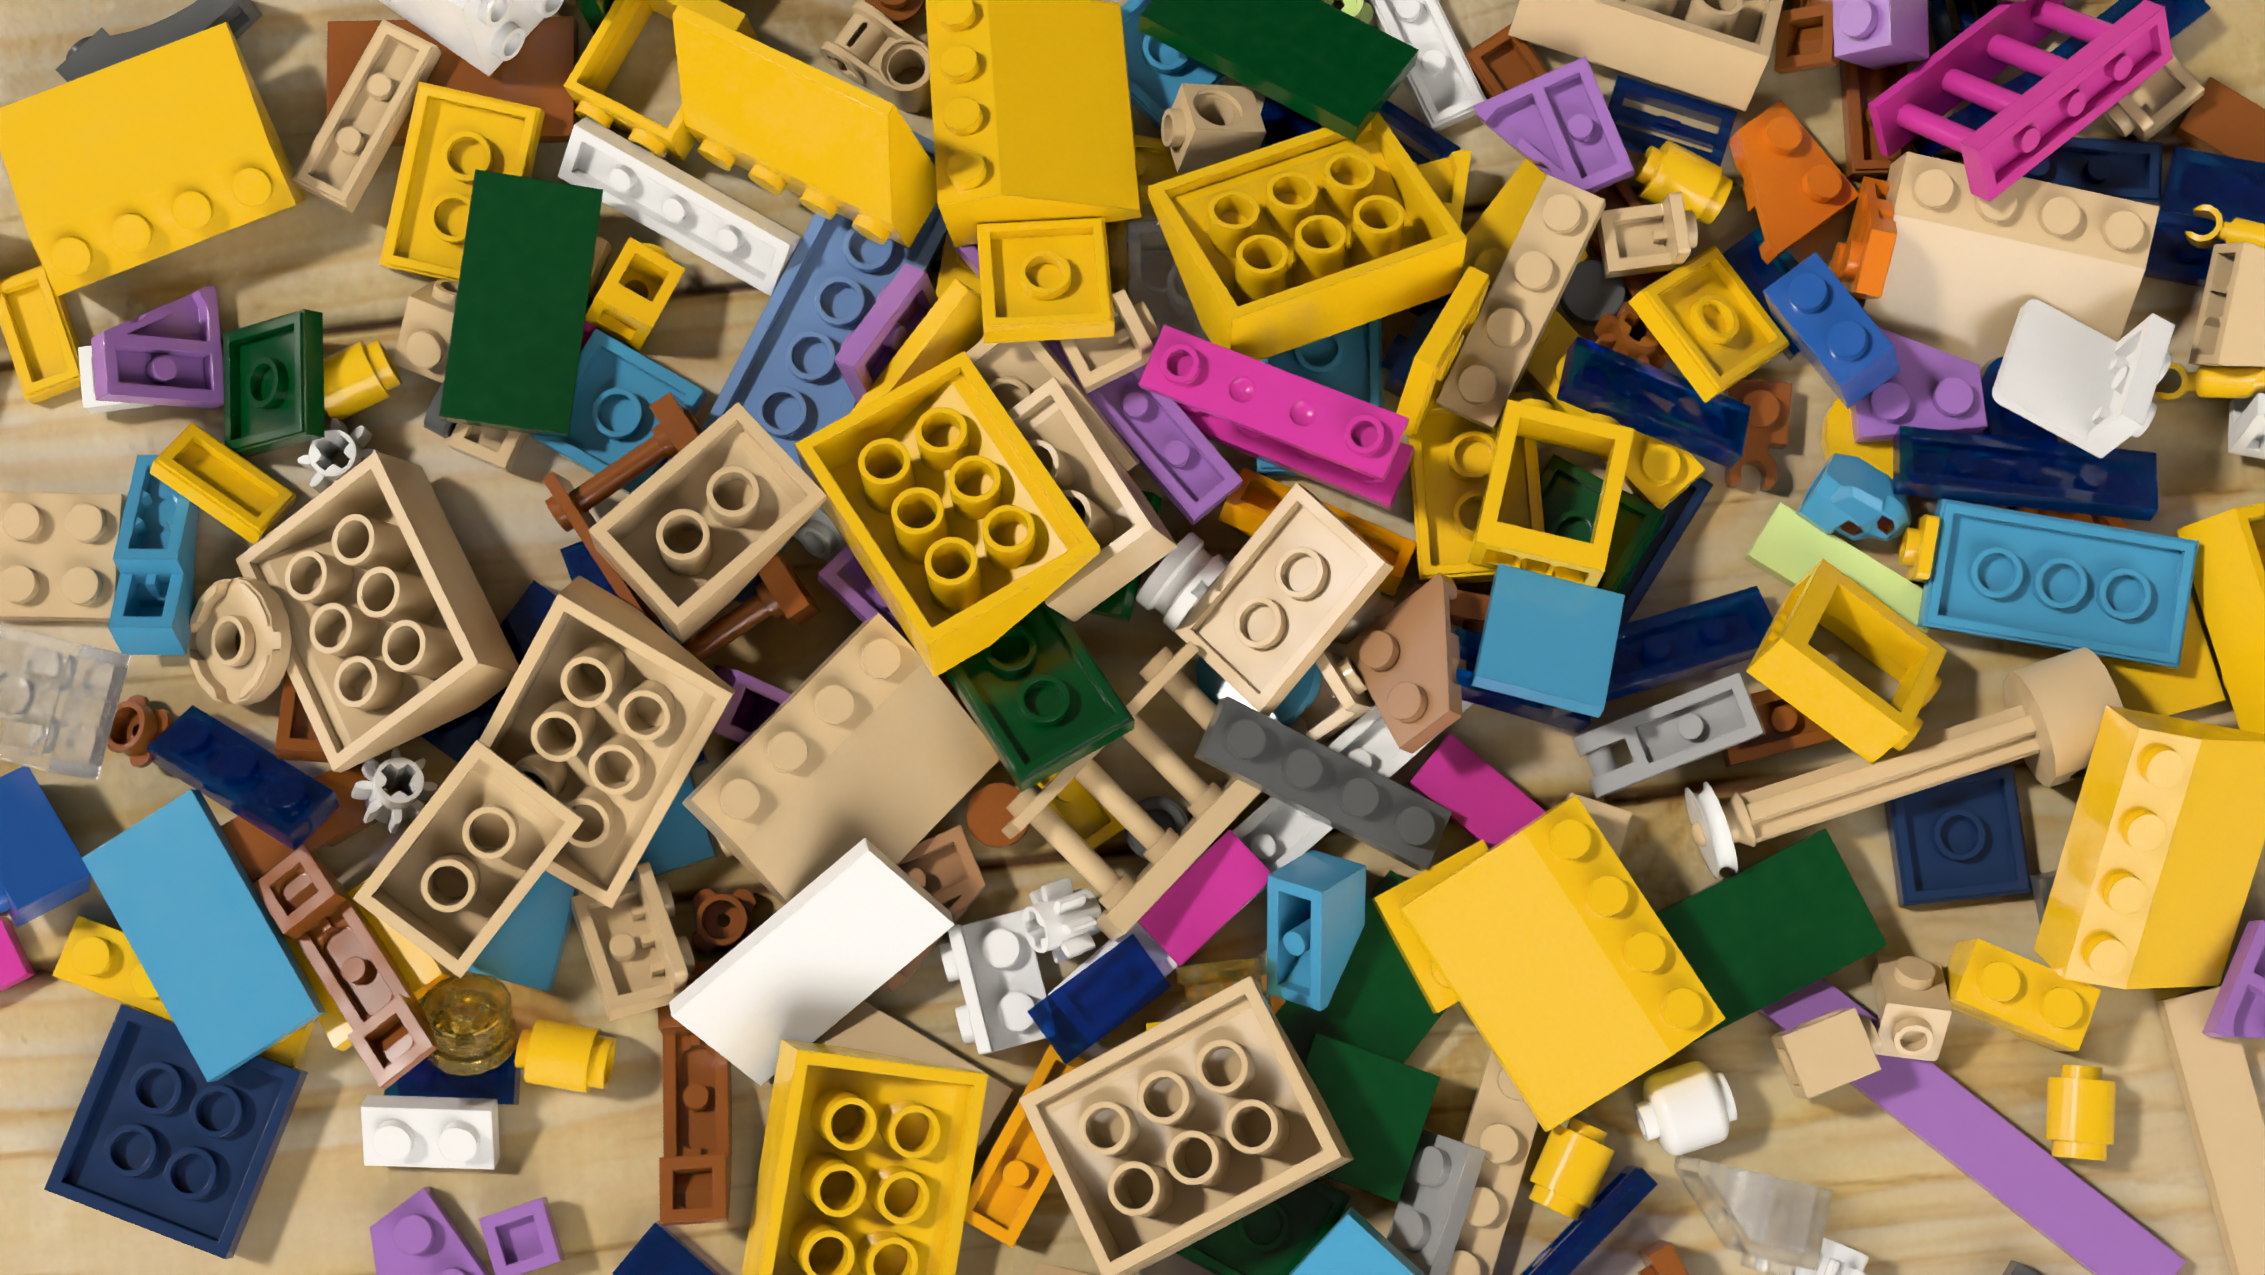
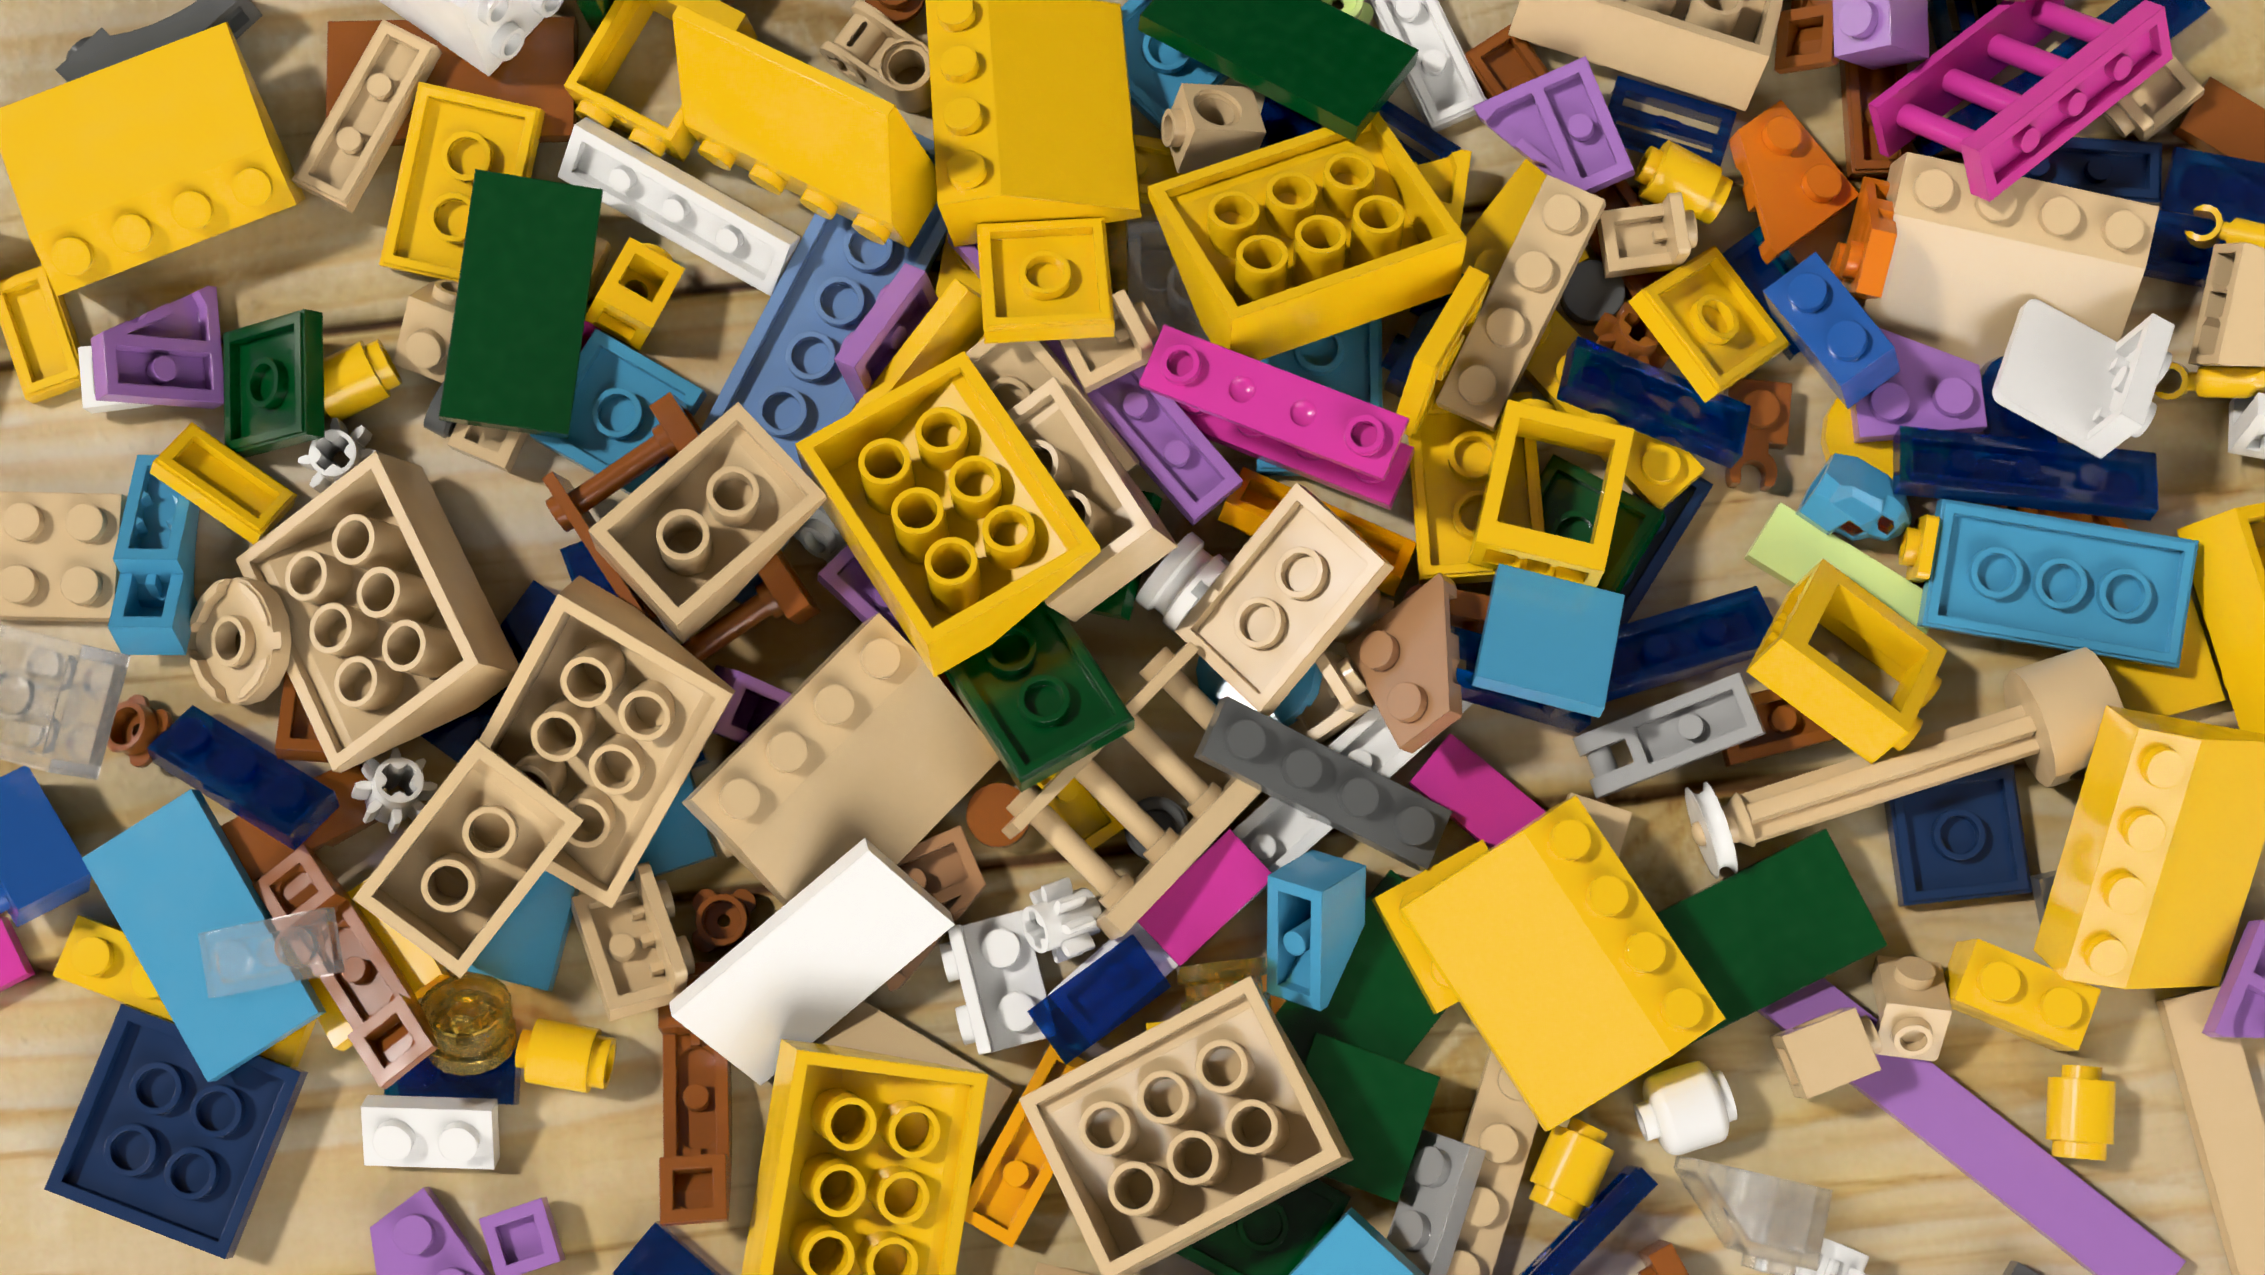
(271, 952): none -> clear plate

